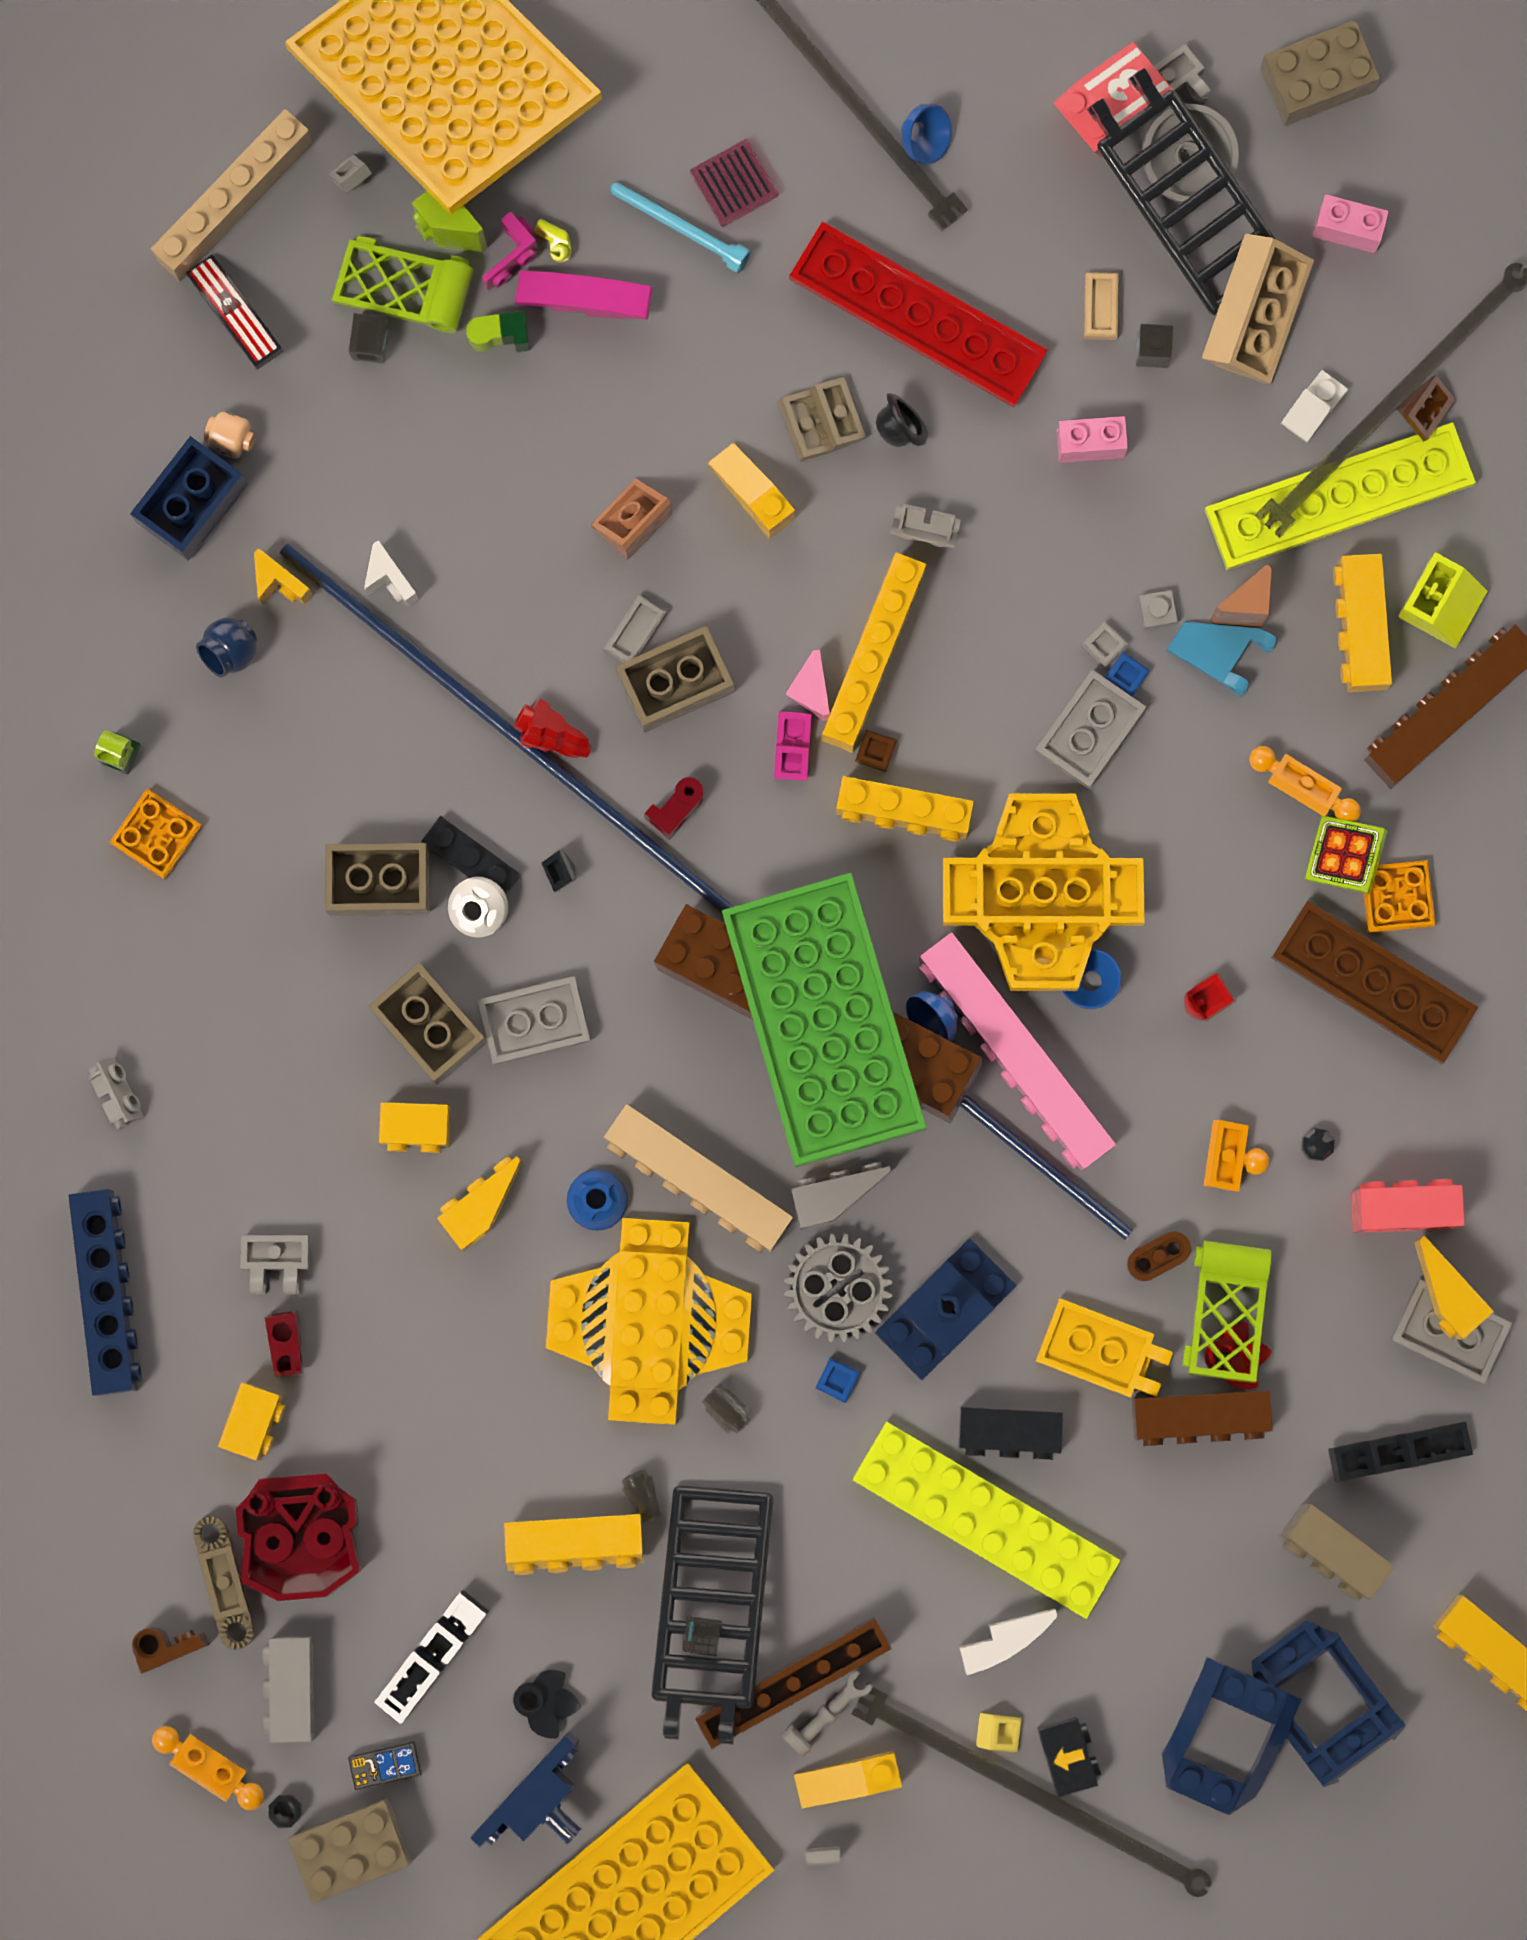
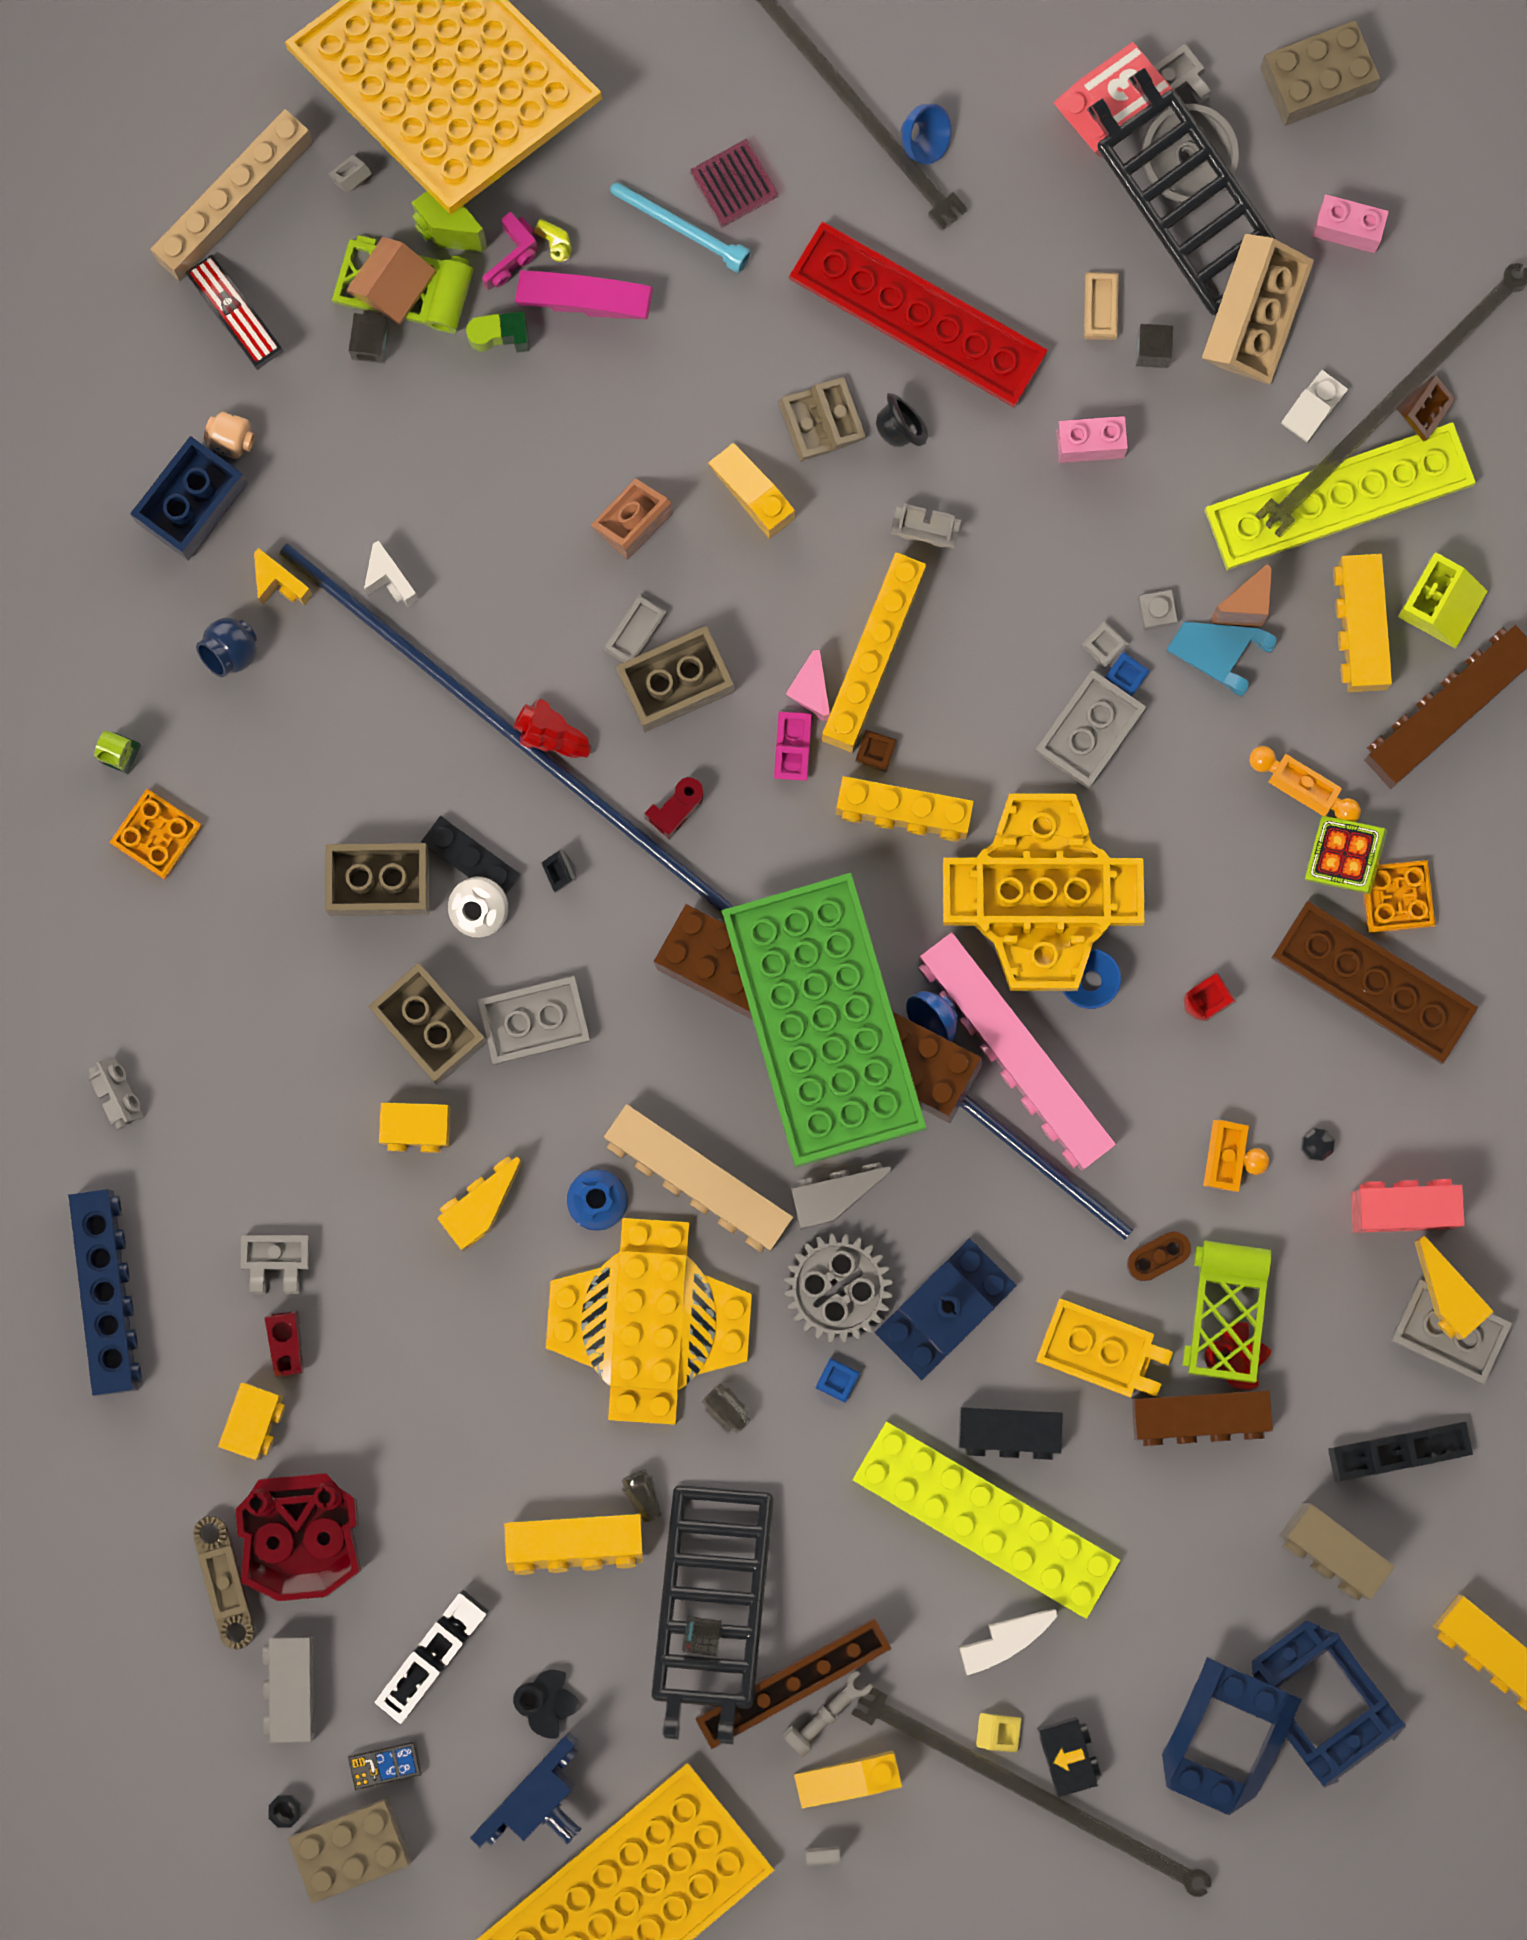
(185, 1644): reddish brown plate -> none
(208, 1768): light orange plate -> none
(392, 279): none -> nougat slope

